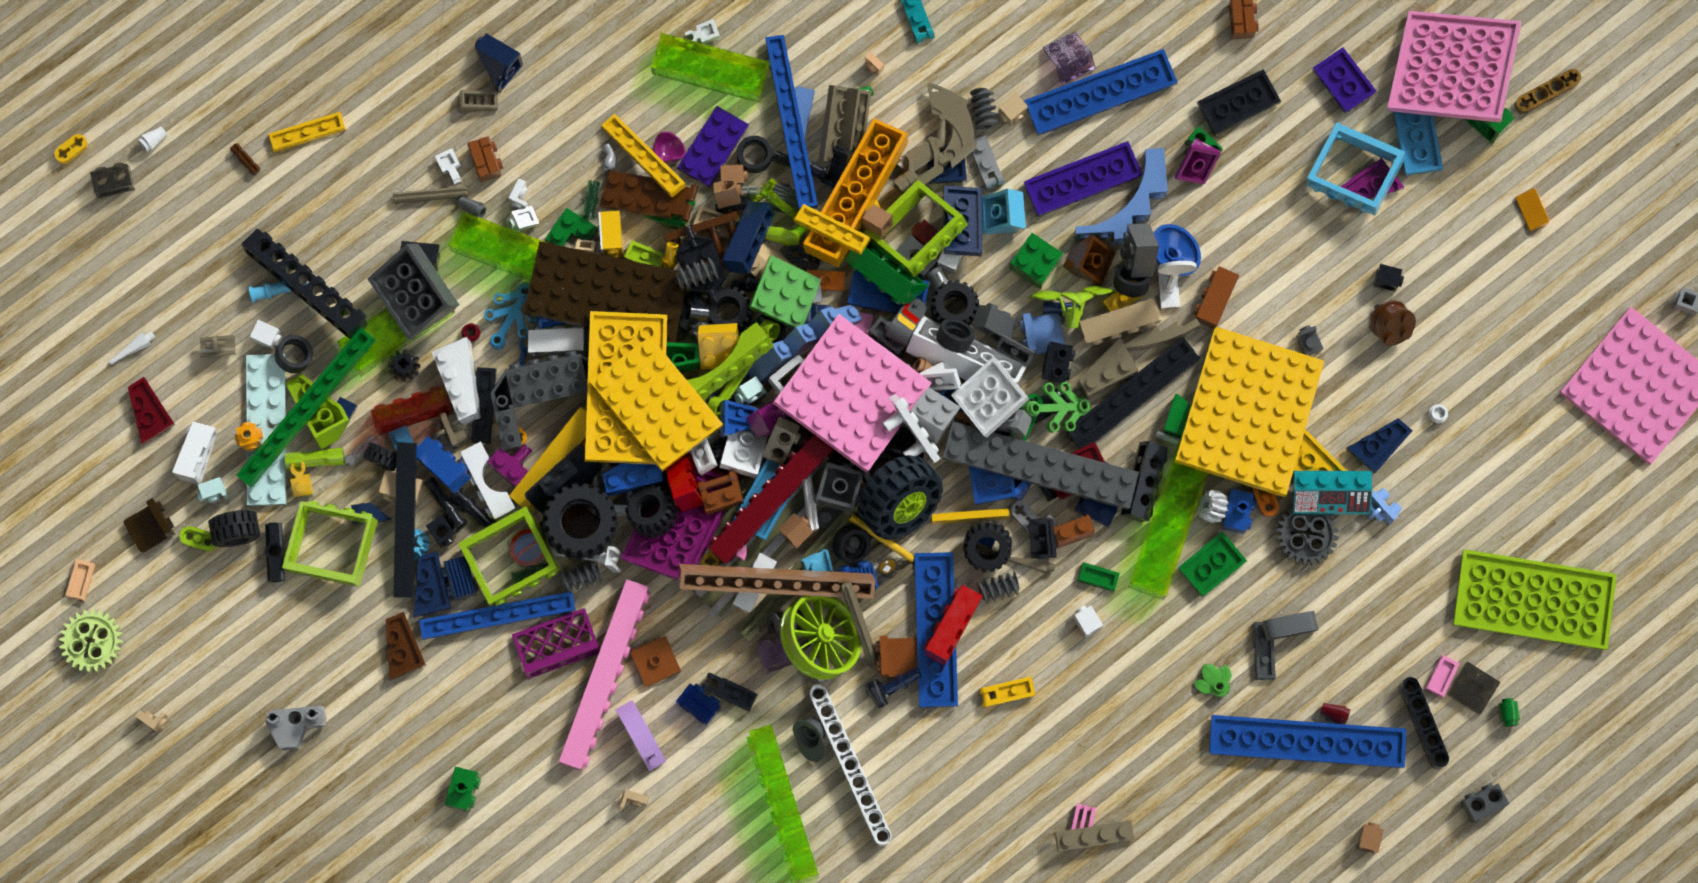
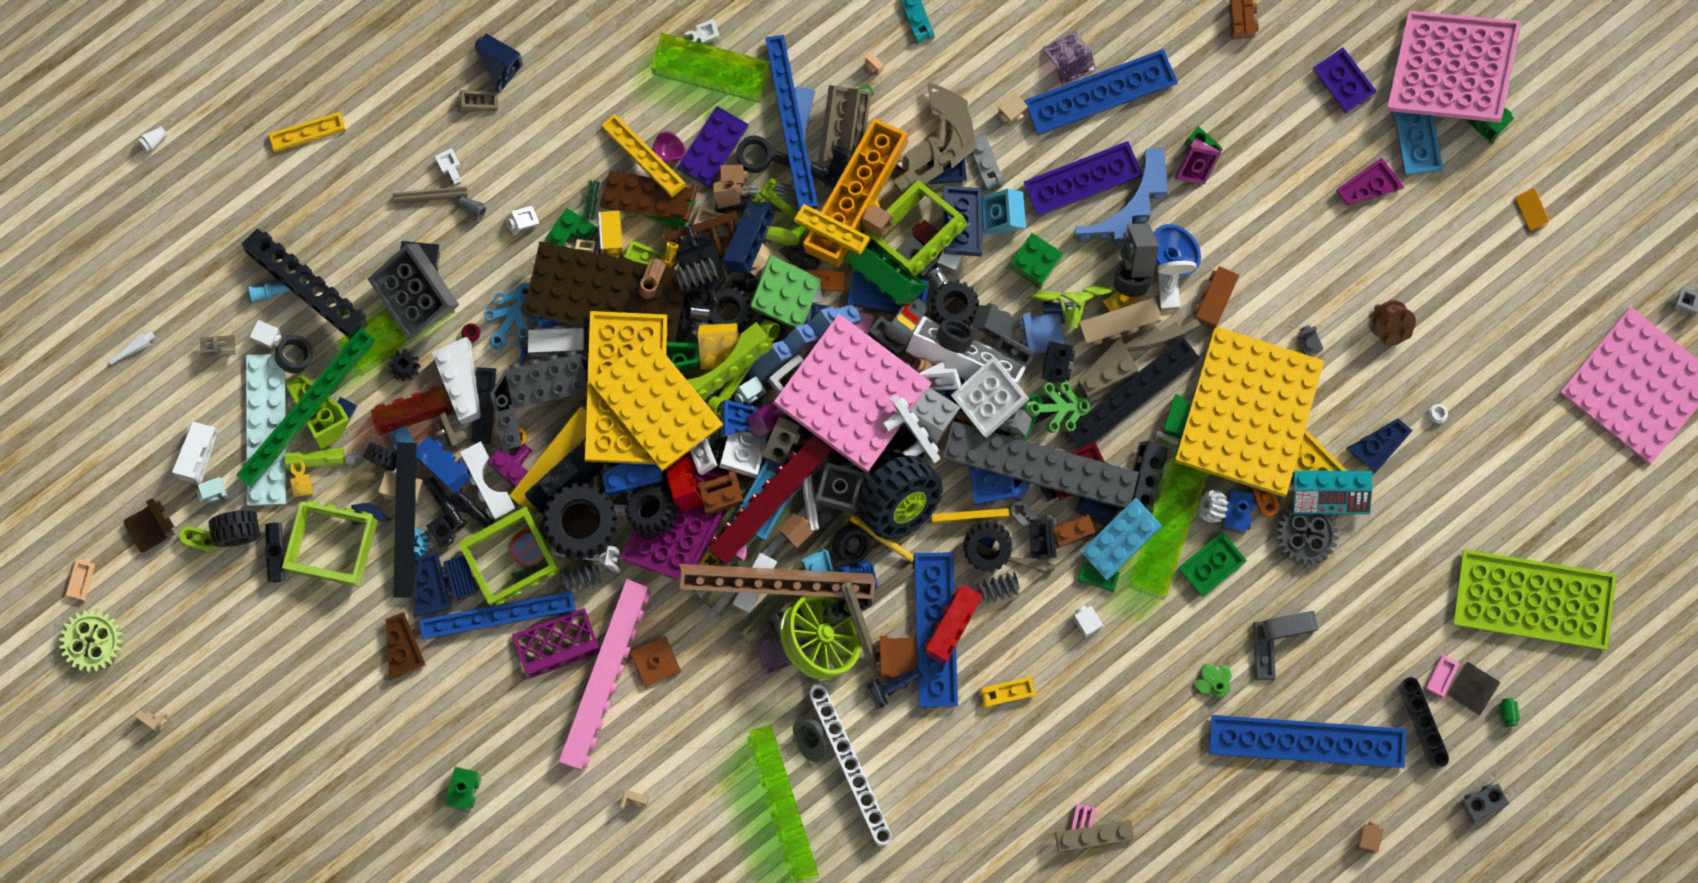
(68, 145): yellow beam -> none
(112, 185): clear smoke brick -> none
(149, 412): dark red wing -> none
(245, 159): reddish brown axle -> none
(253, 441): light orange brick -> none
(289, 733): light grey piece -> none
(484, 158): dark orange brick -> none
(495, 245): clear neon green brick -> none
(518, 192): white bracket -> none
(611, 158): light grey arm -> none
(640, 735): lavender arch -> none
(651, 277): none -> medium nougat piece
(699, 704): clear blue brick -> none
(731, 692): black hinge -> none
(843, 614): none -> black beam
(888, 568): tile -> none
(982, 108): dark grey piece -> none
(1090, 260): reddish brown slope -> none
(1121, 539): none -> medium azure plate
(1238, 102): black plate -> none
(1336, 712): dark red cone -> none
(1368, 144): medium azure window -> none
(1381, 510): light blue hips -> none
(1388, 277): black brick -> none
(1547, 90): pearl gold beam -> none

